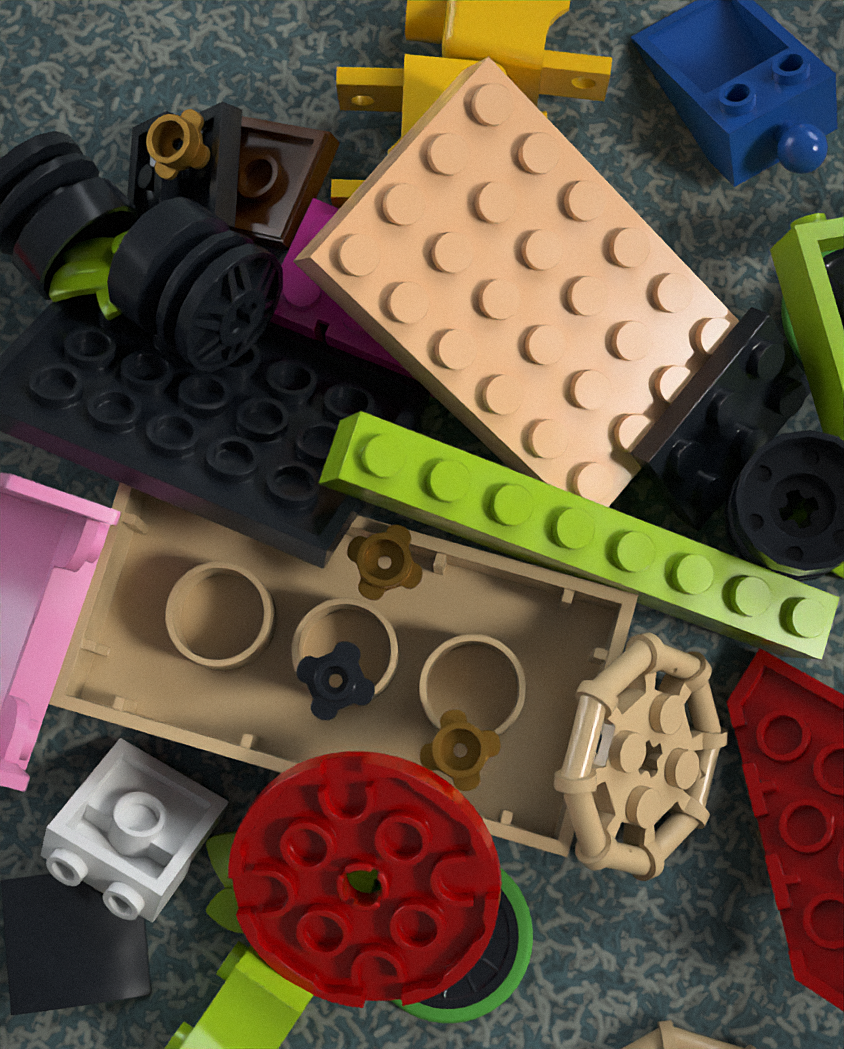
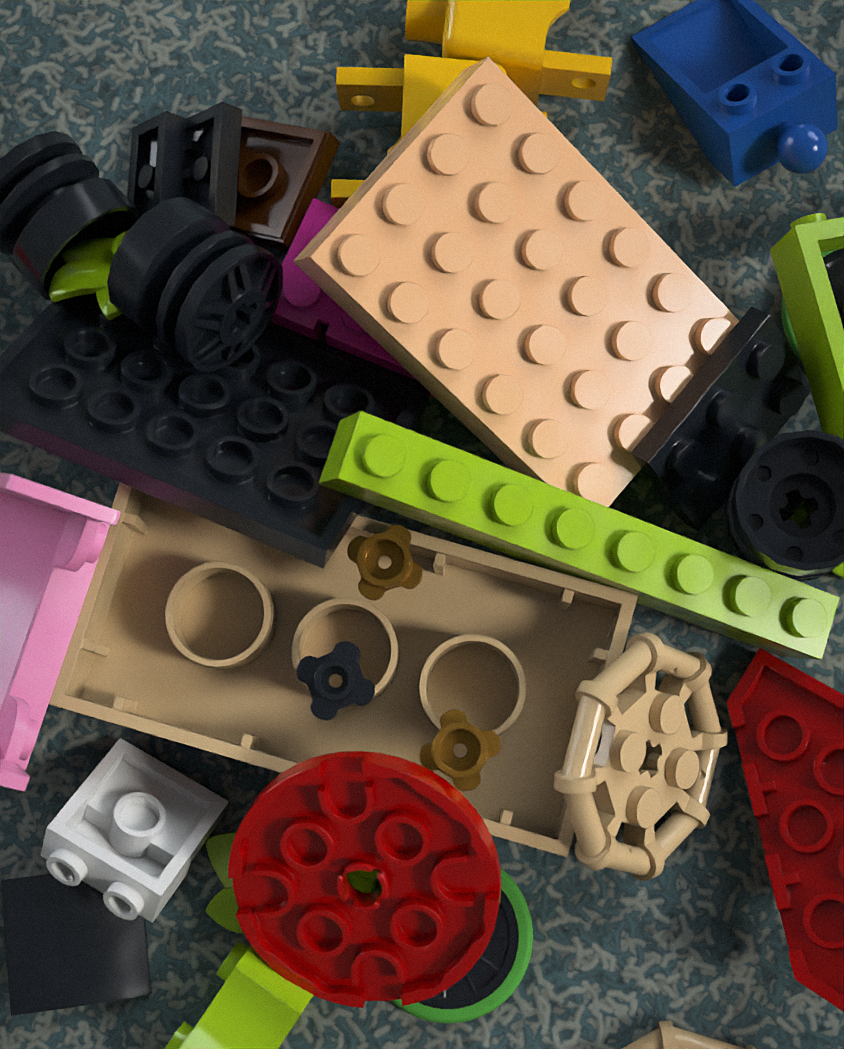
(163, 141): pearl gold plate -> none

